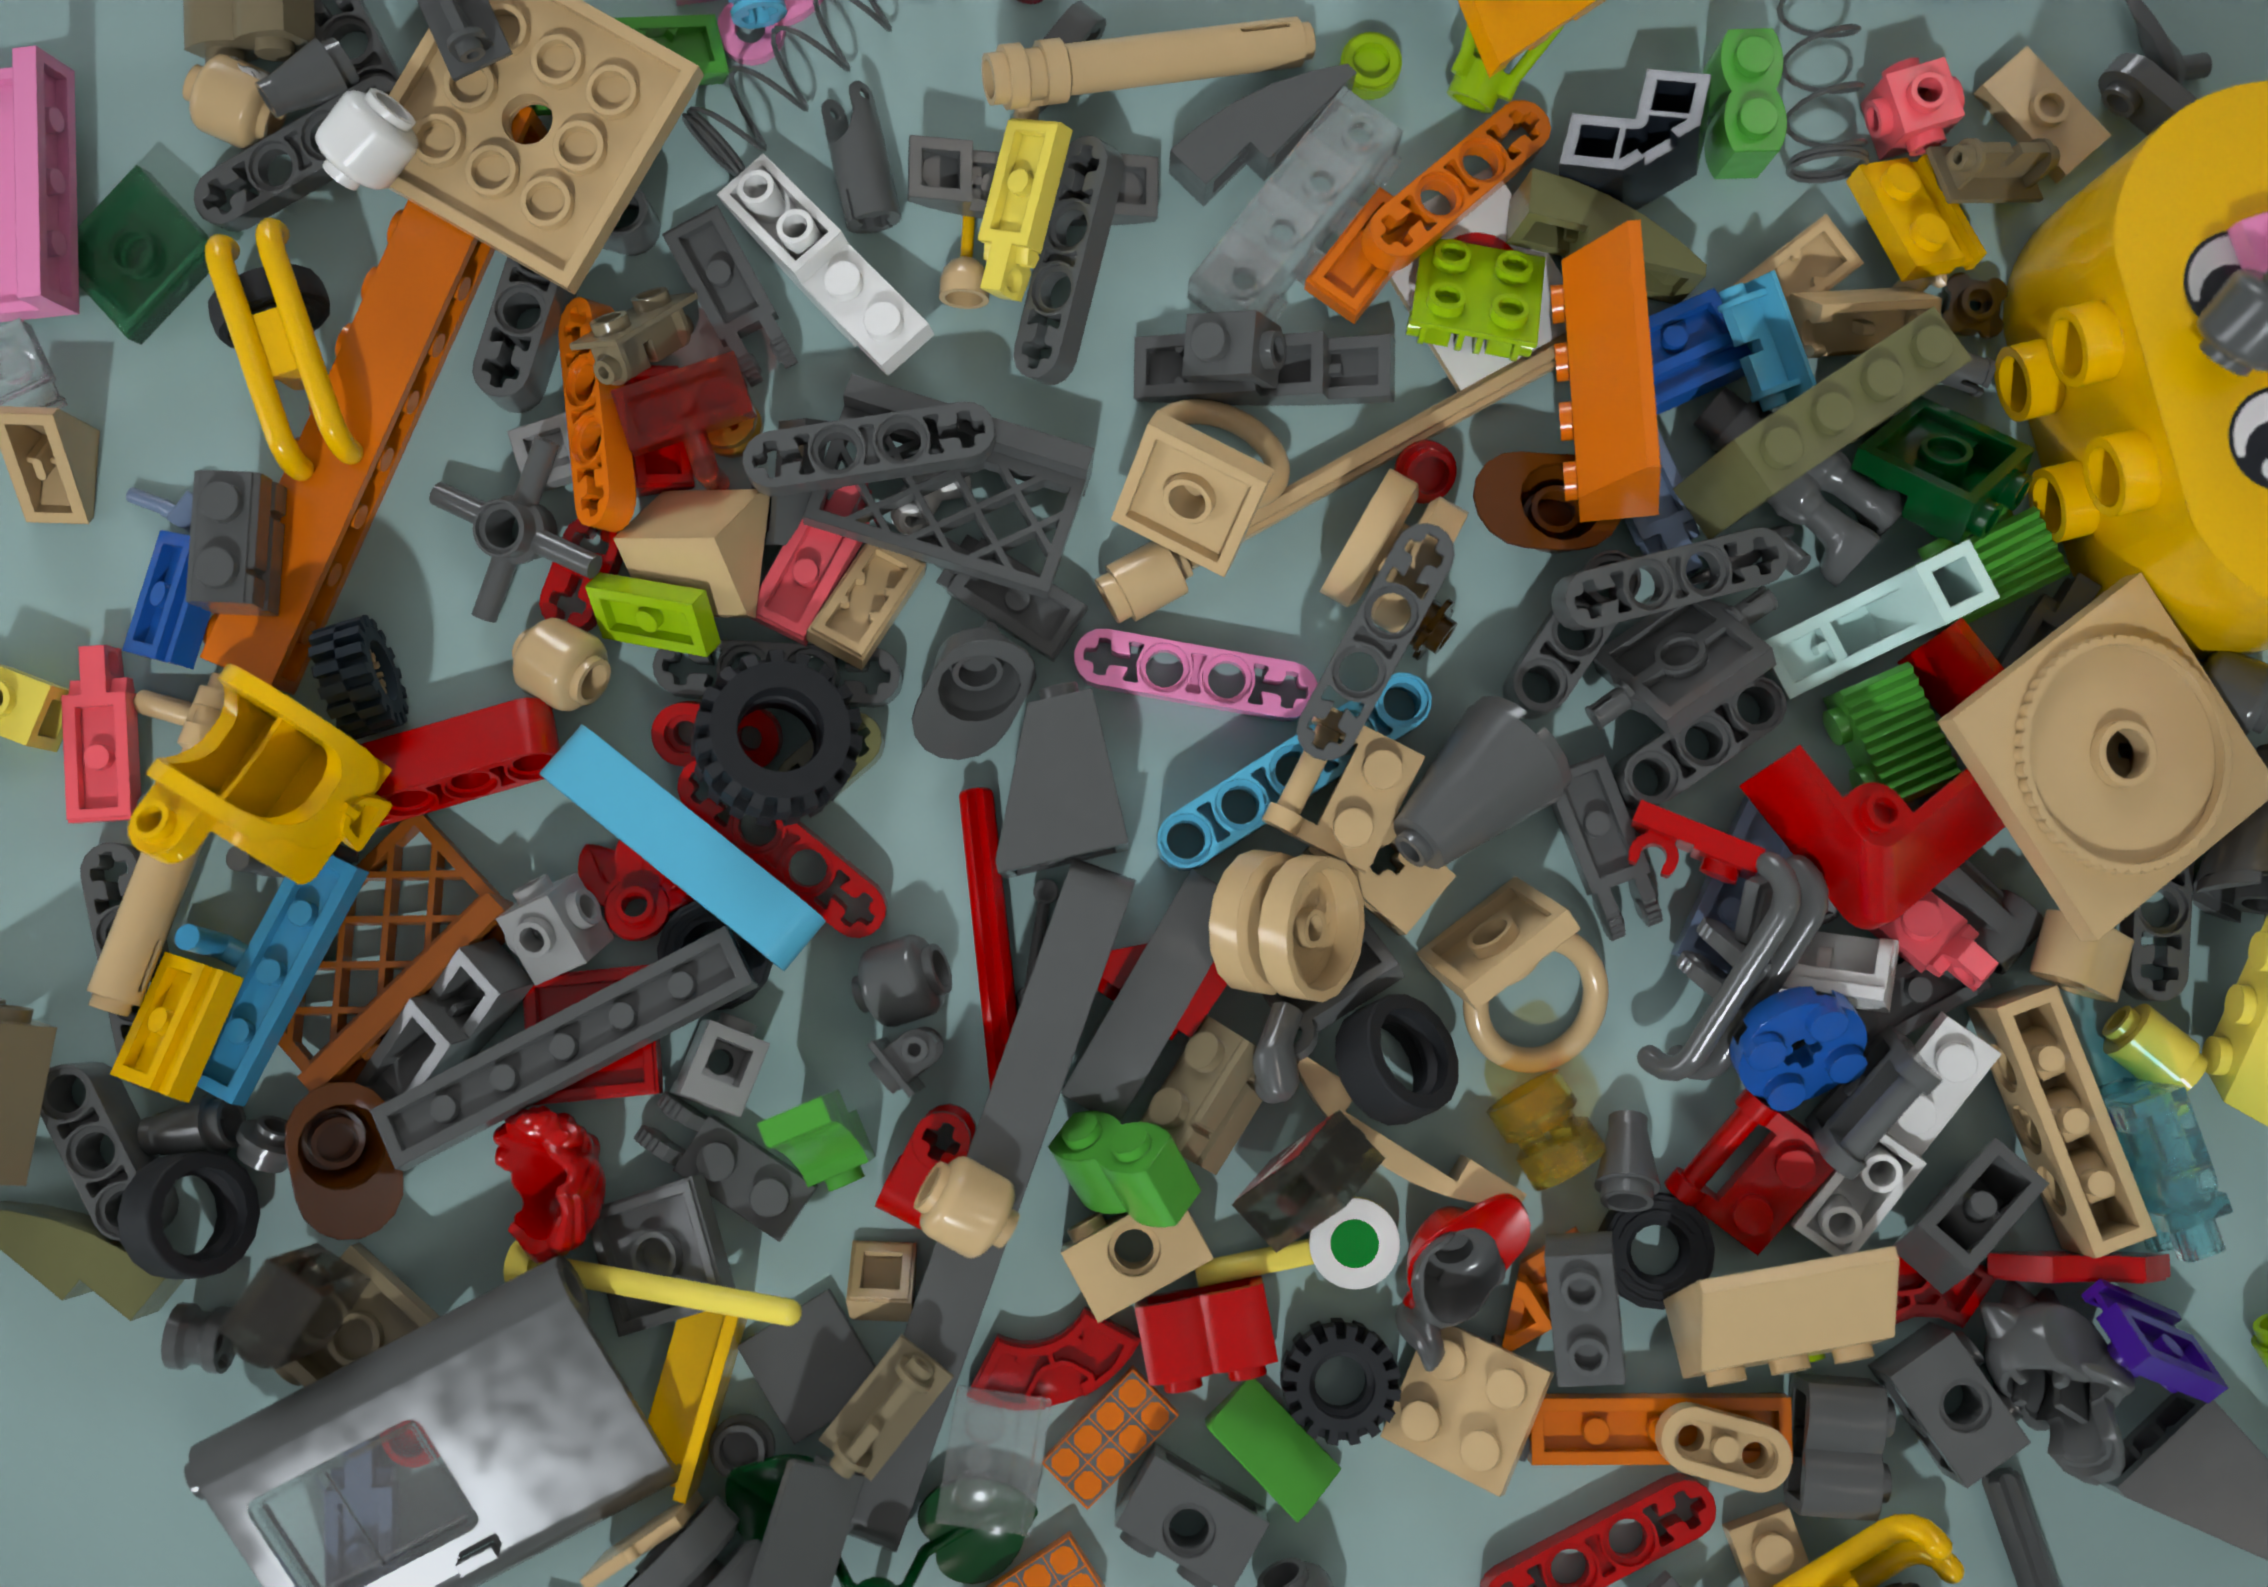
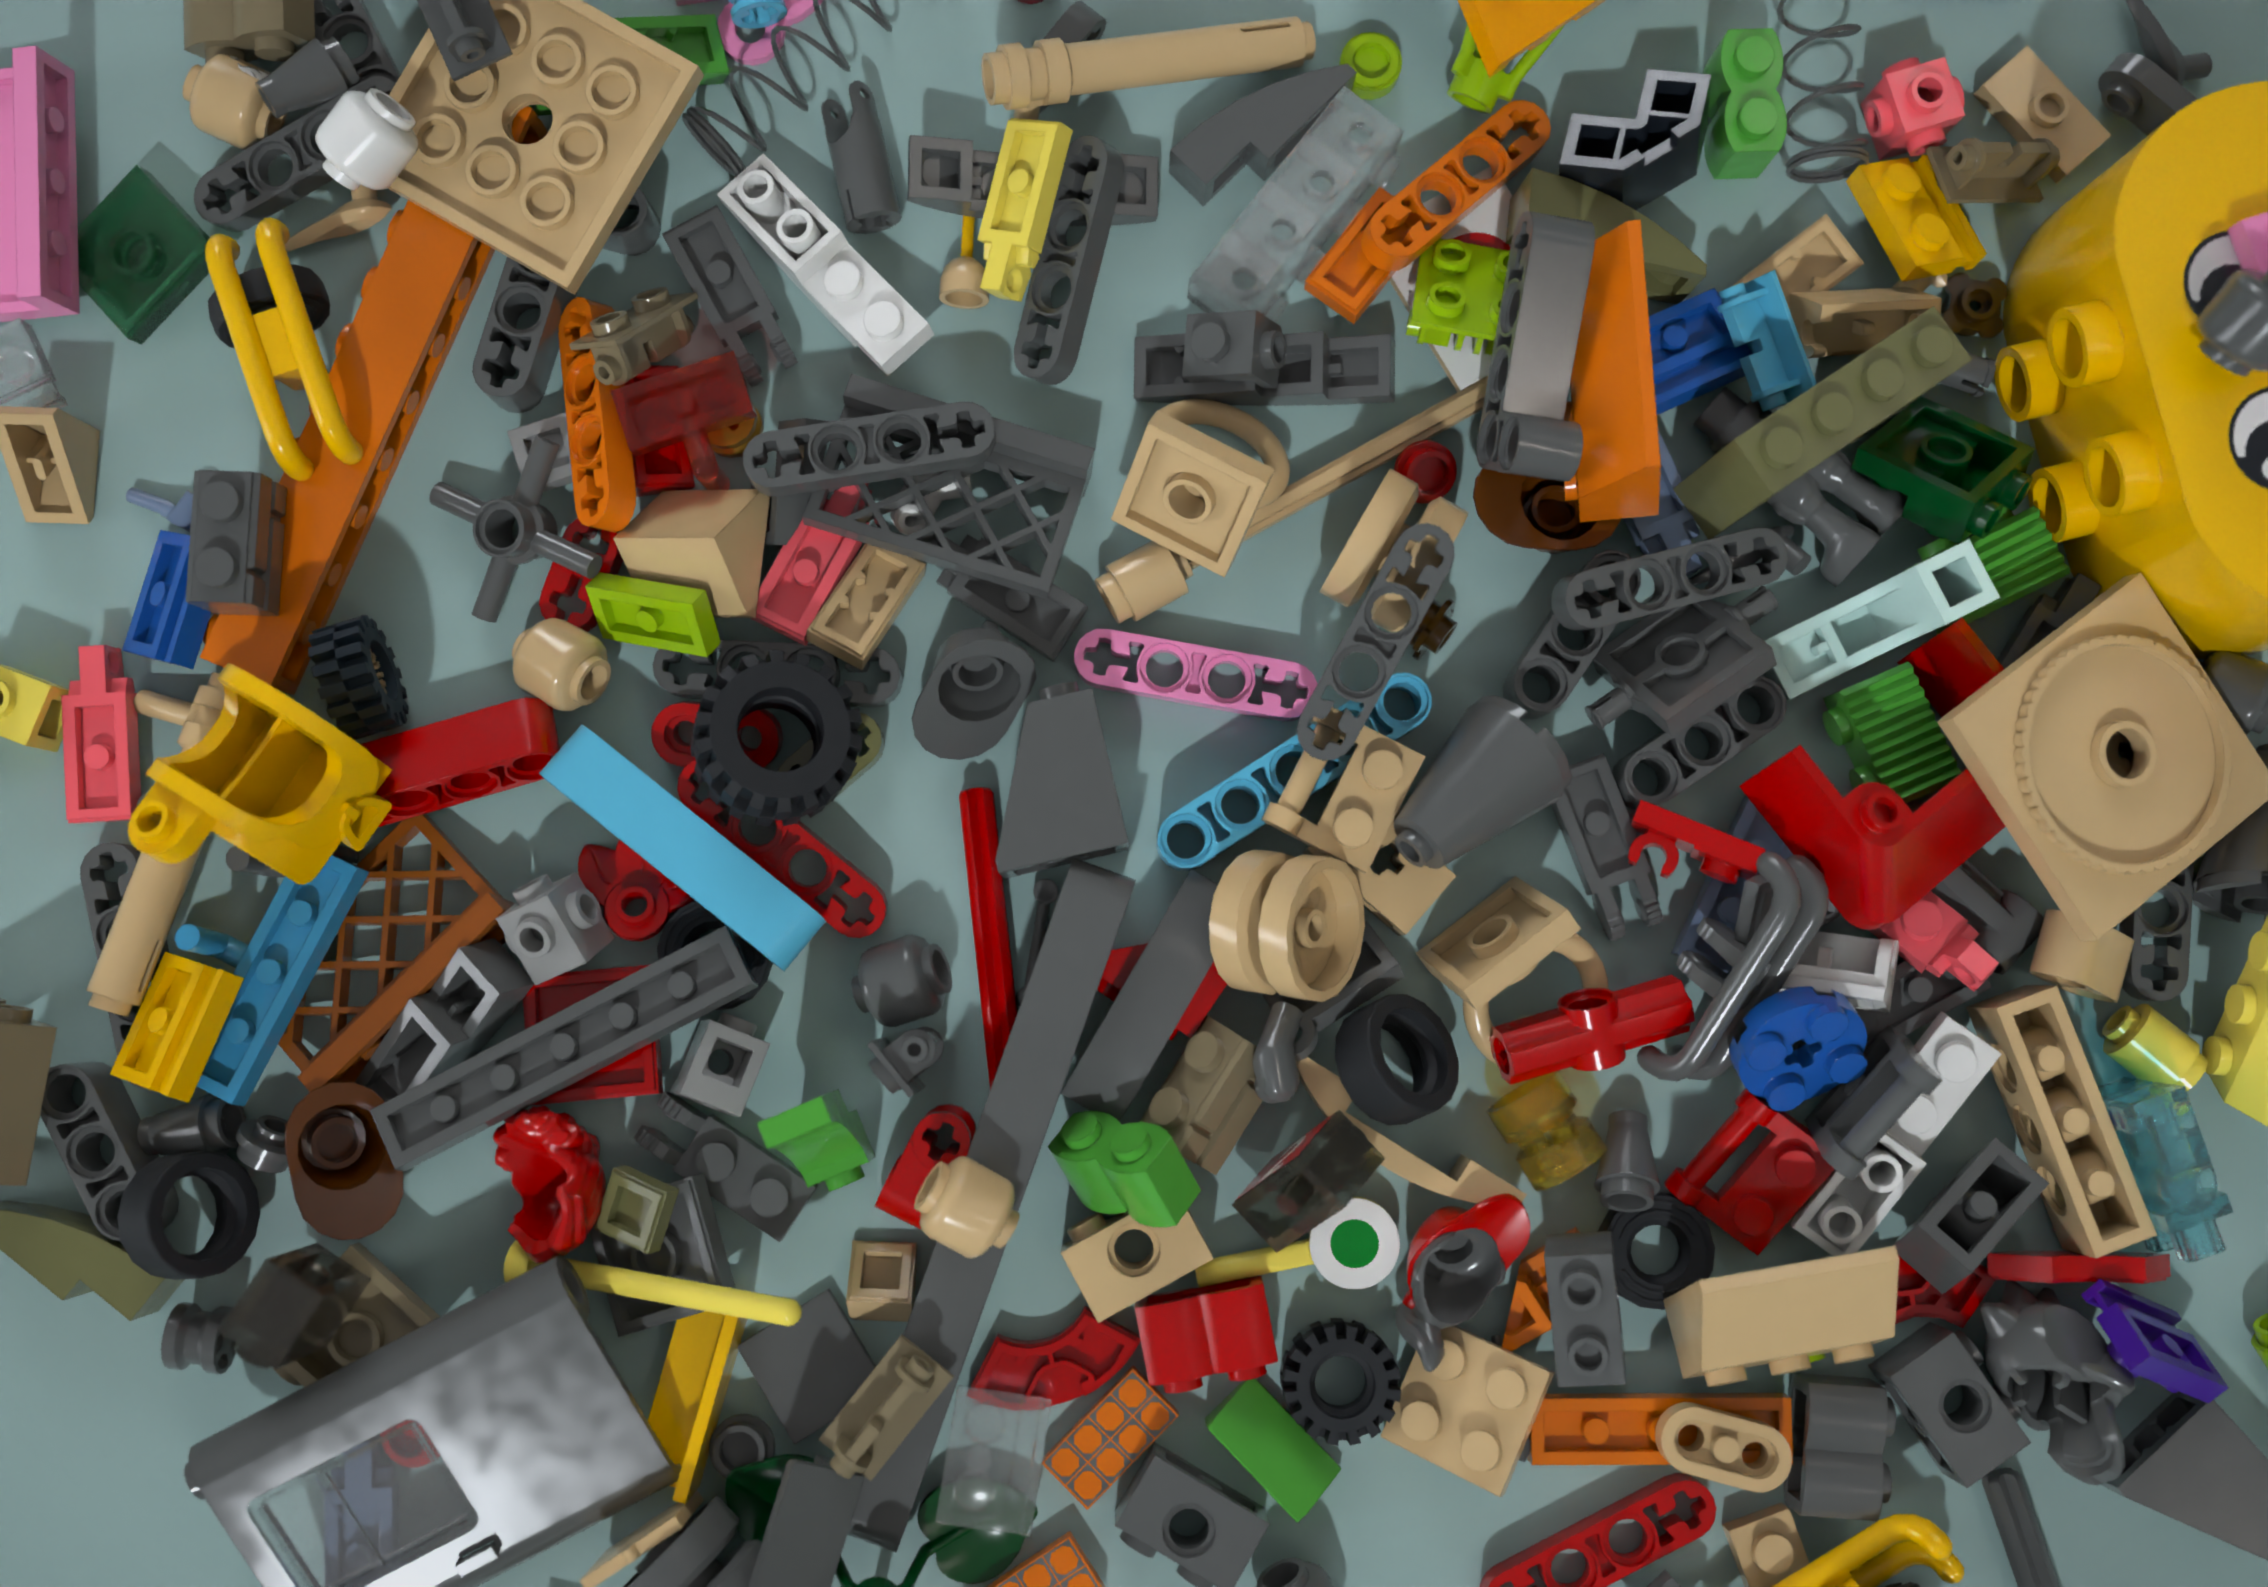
(347, 220): none -> tan bar
(636, 1209): none -> olive tile
(1536, 351): none -> dark grey beam
(1591, 1029): none -> red piece

